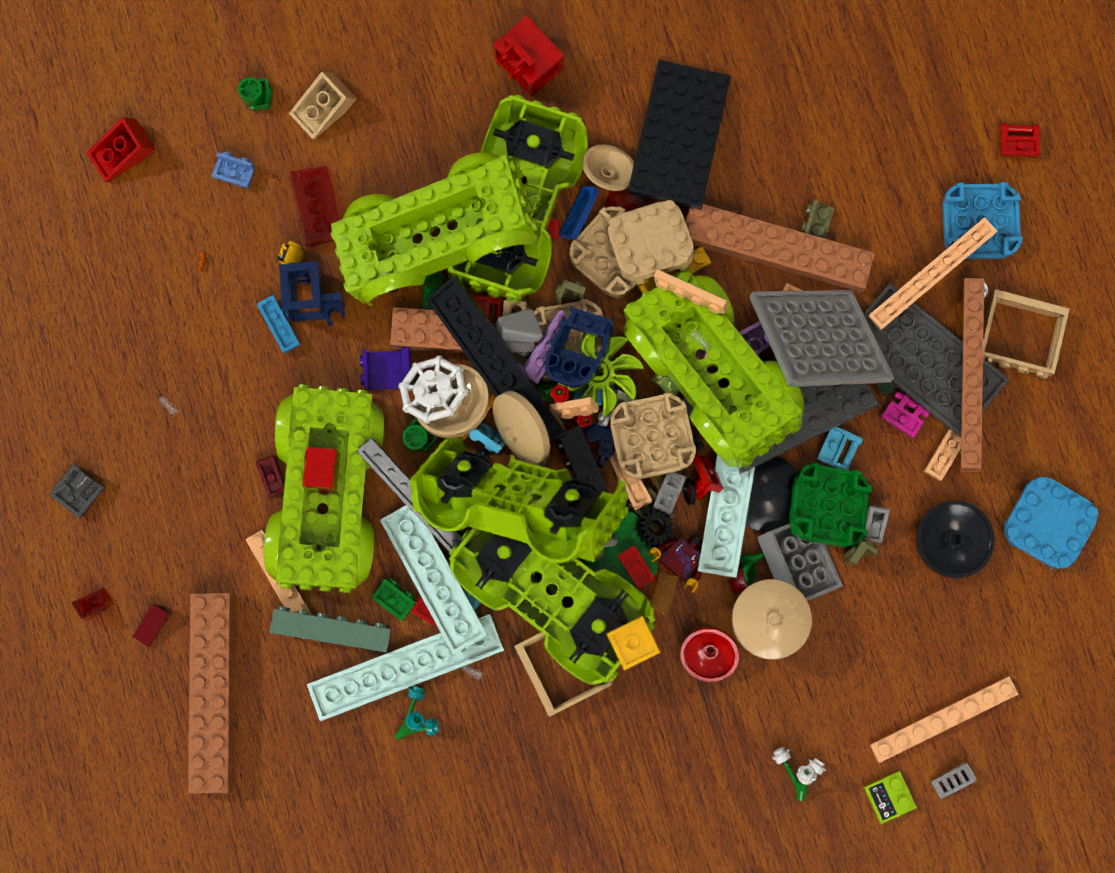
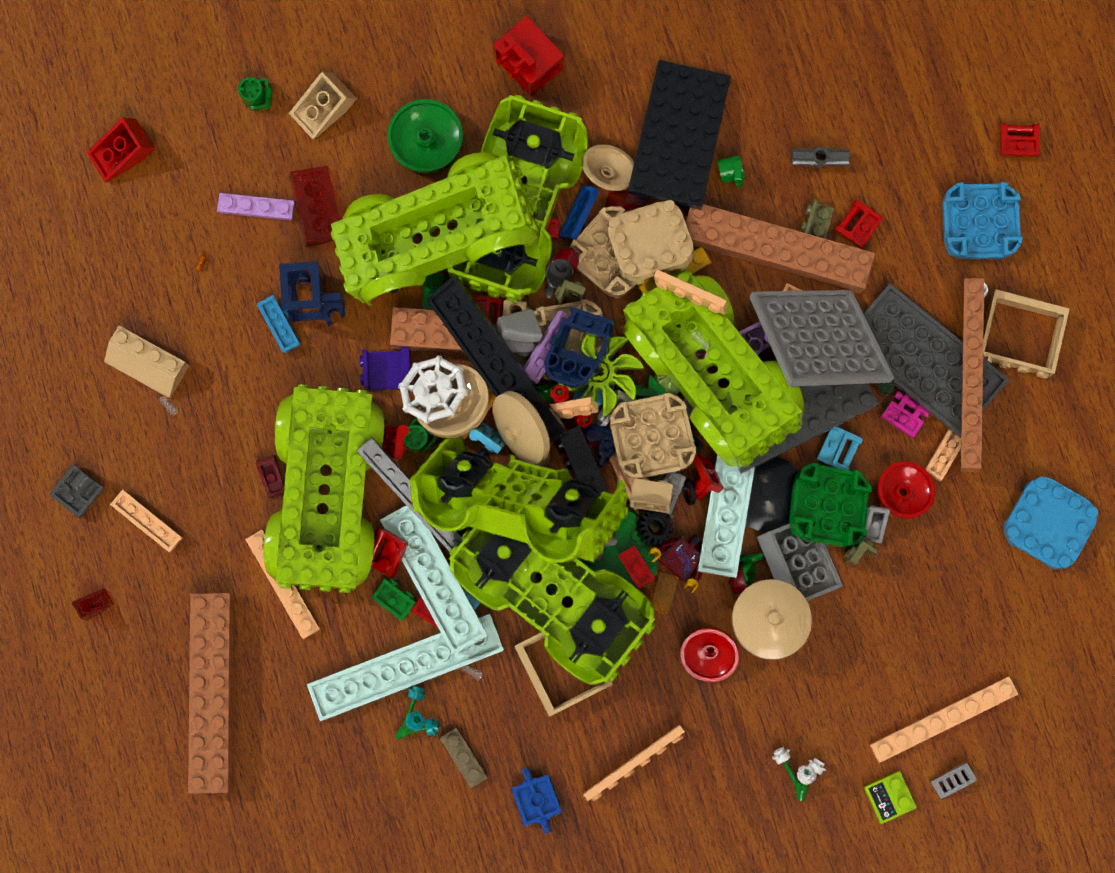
(145, 362): none -> tan slope
(146, 521): none -> light nougat plate
(151, 625): dark red slope -> none
(234, 170): medium blue bracket -> none
(256, 206): none -> lavender plate
(290, 253): yellow head -> none
(321, 468): red slope -> none
(330, 630): sand green brick -> none
(391, 554): none -> red plate
(395, 447): none -> red plate
(425, 136): none -> green dish
(463, 757): none -> dark tan plate
(536, 800): none -> blue plate
(560, 268): none -> dark grey hair
(628, 768): none -> light nougat plate
(633, 643): yellow tile -> none
(651, 495): none -> tan brick
(654, 389): none -> green slope
(731, 170): none -> green piece
(832, 157): none -> dark grey piece
(864, 227): none -> red plate
(916, 484): none -> red dish
(932, 273): light nougat plate -> none
(954, 539): black dish -> none

